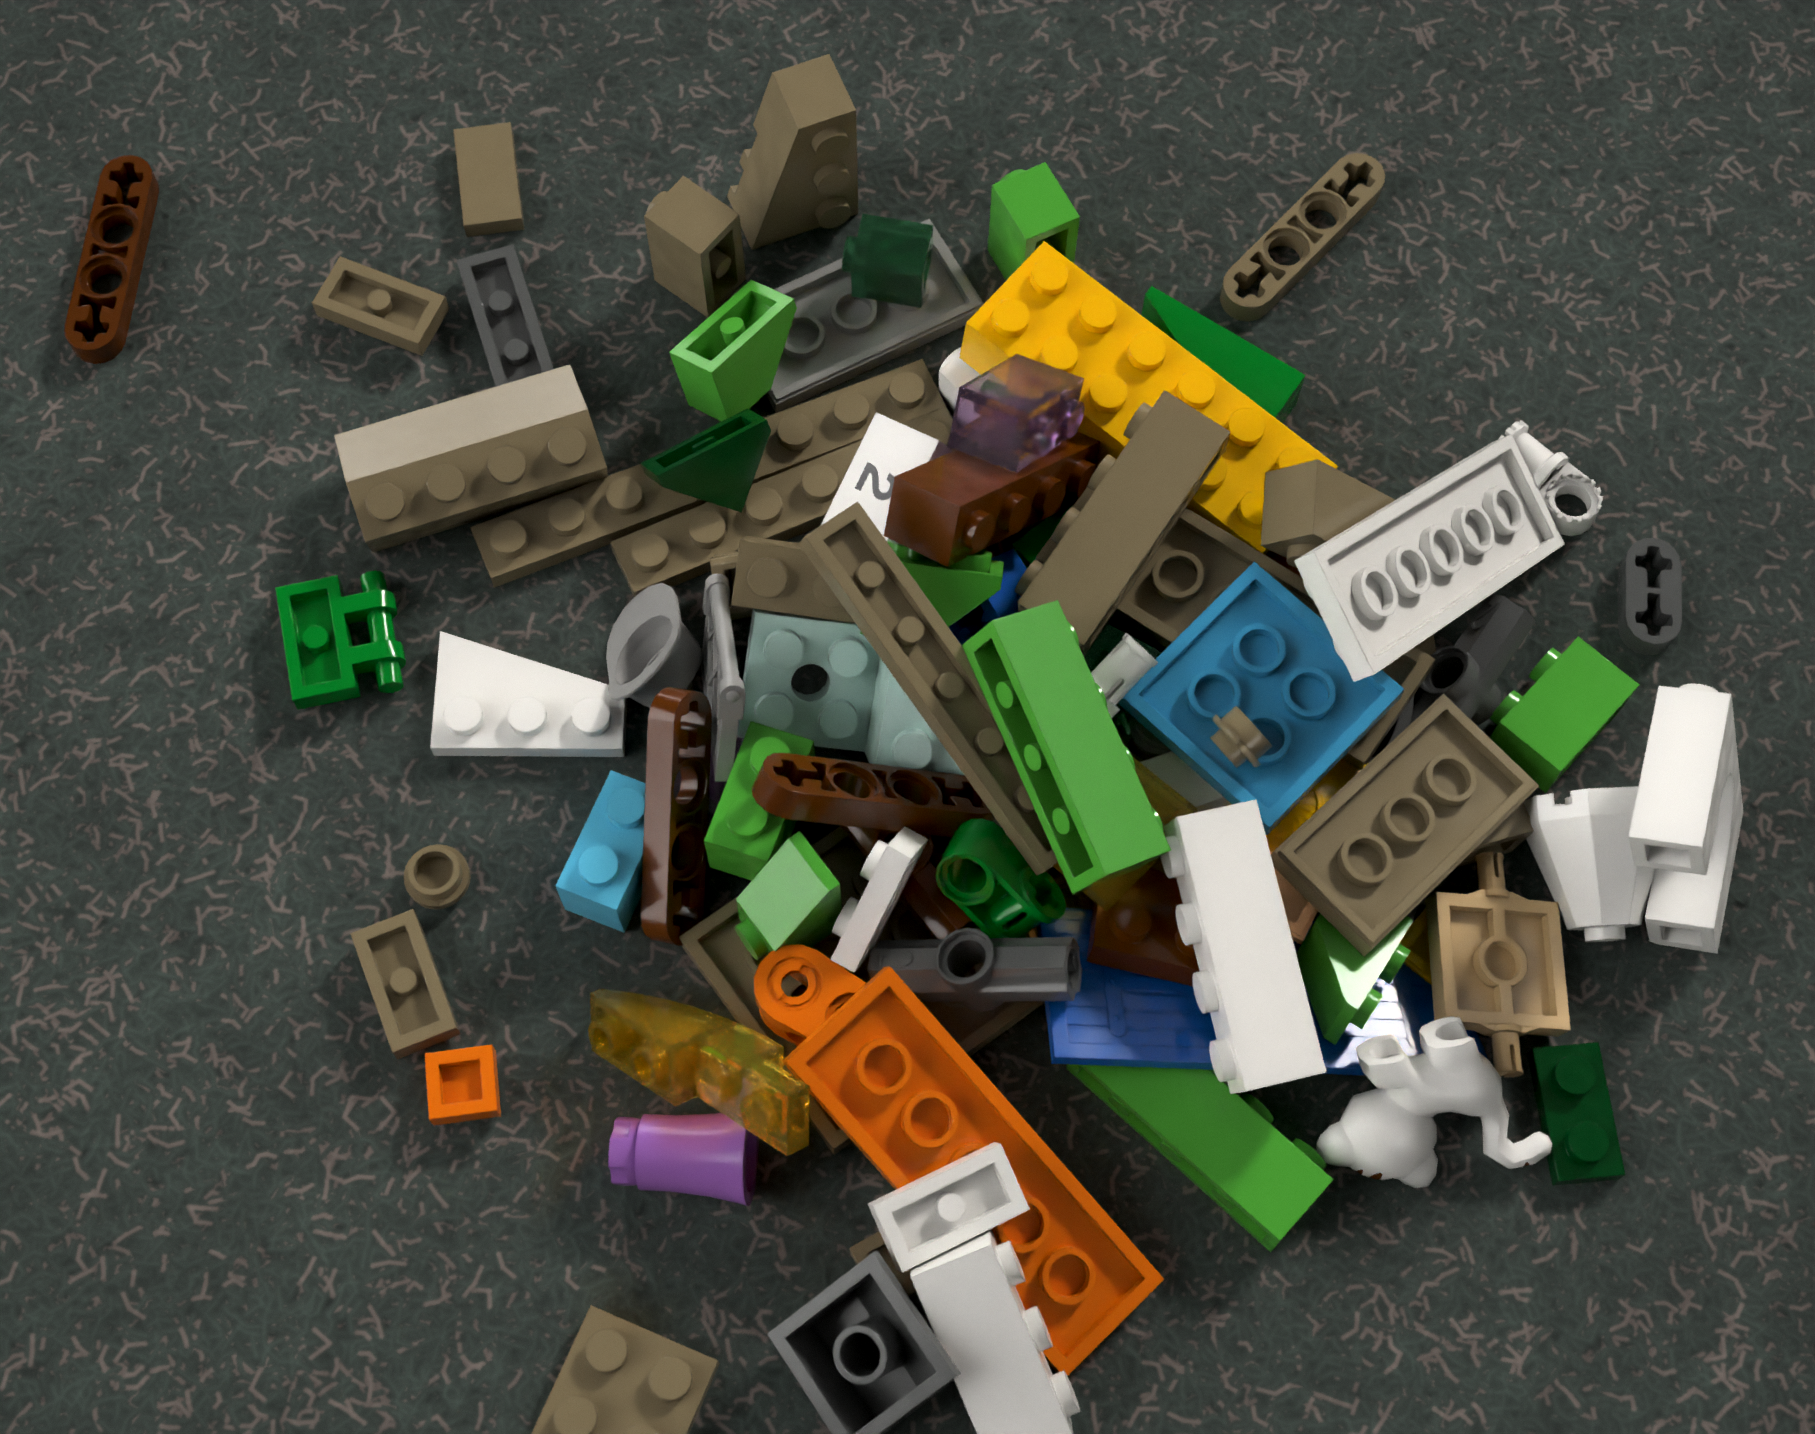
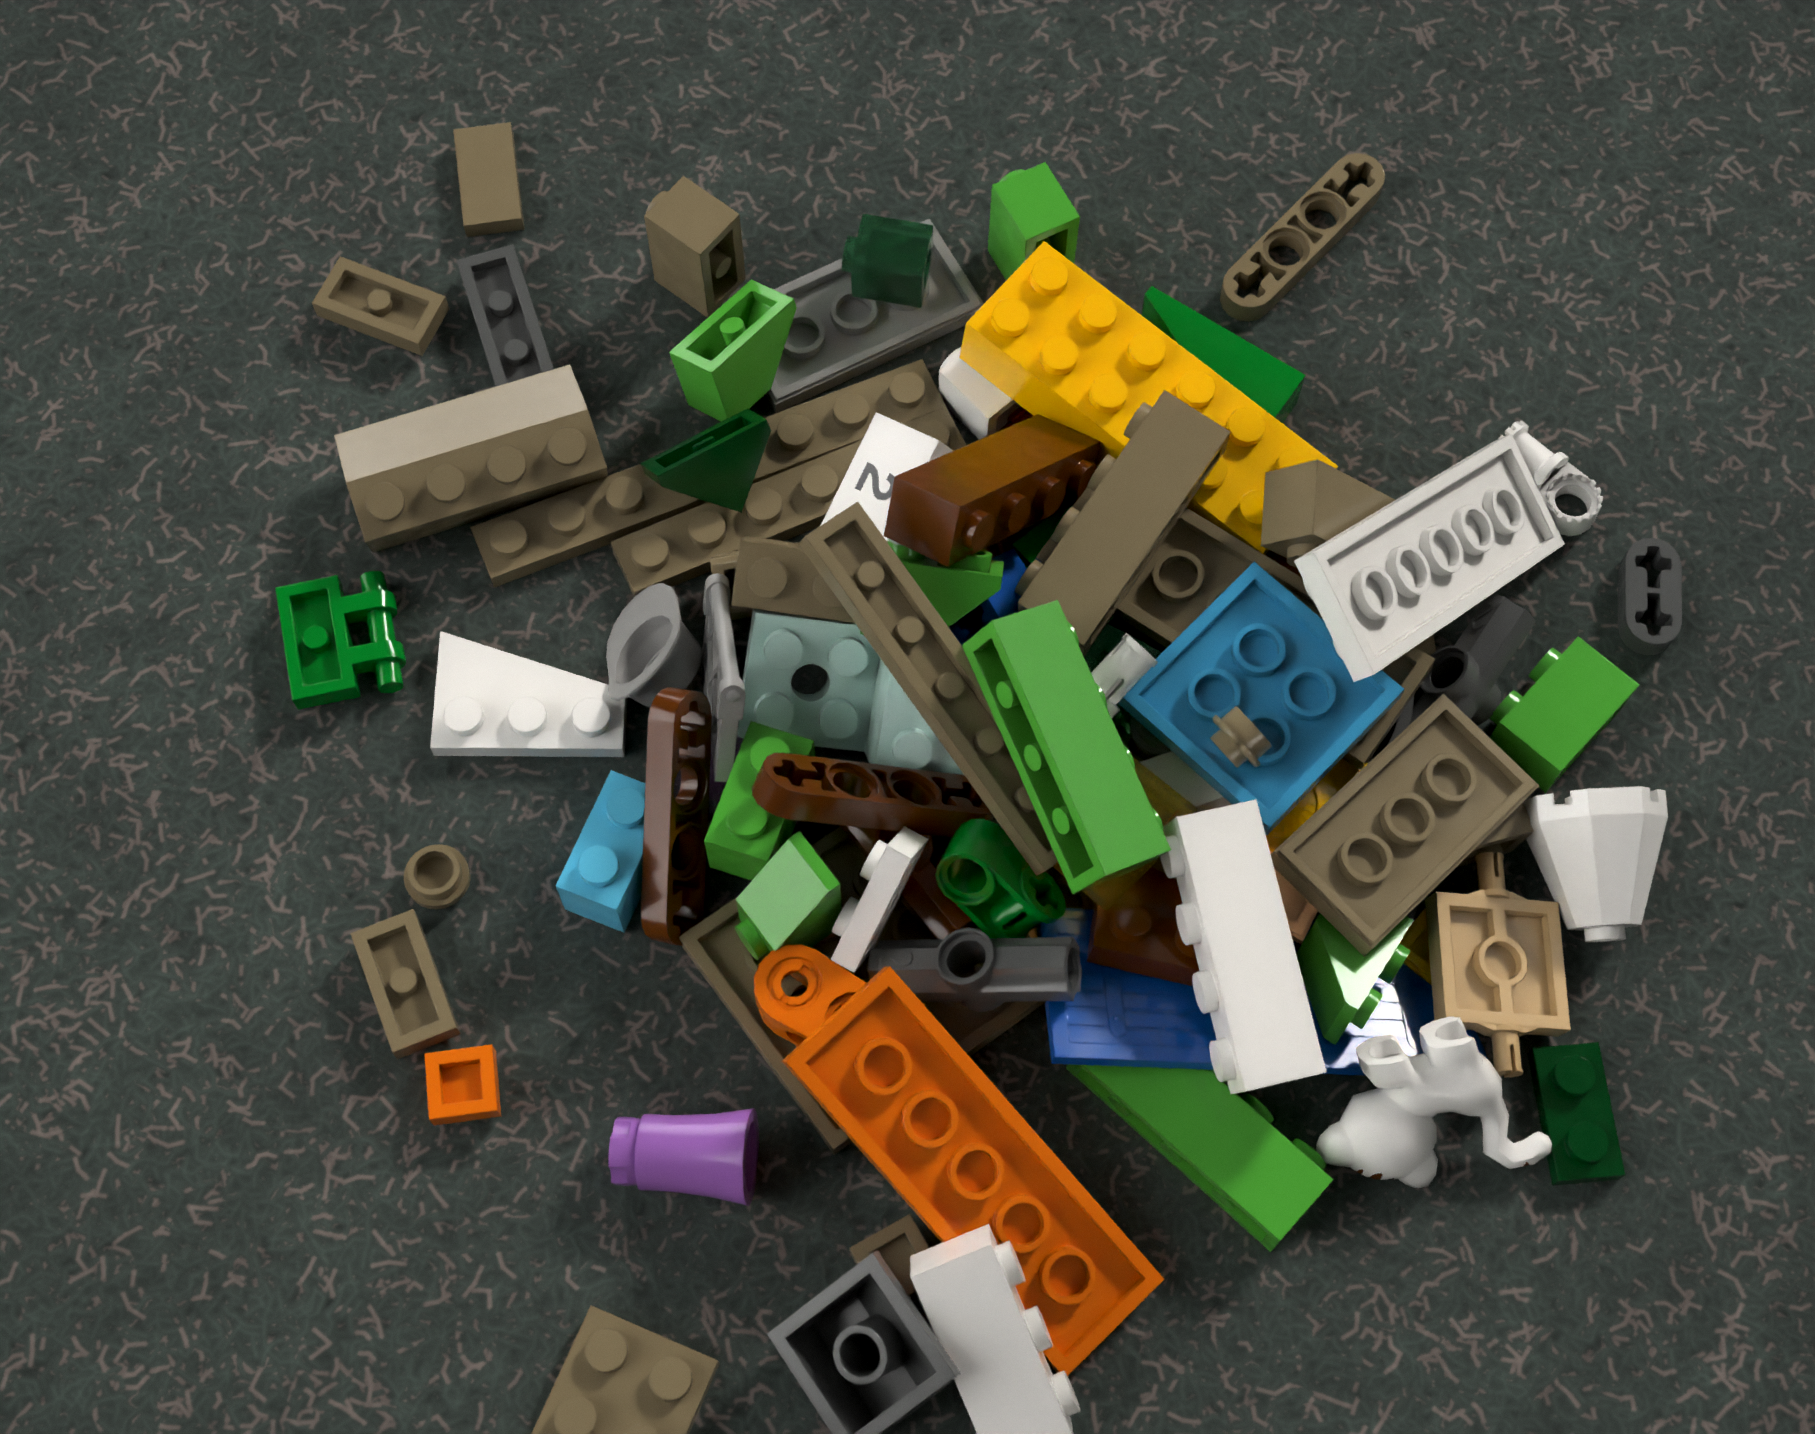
(105, 258): reddish brown beam -> none
(702, 1055): clear yellow slope -> none
(802, 158): dark tan wedge -> none
(948, 1206): white plate -> none
(1016, 412): brick -> none
(1688, 815): white arch -> none

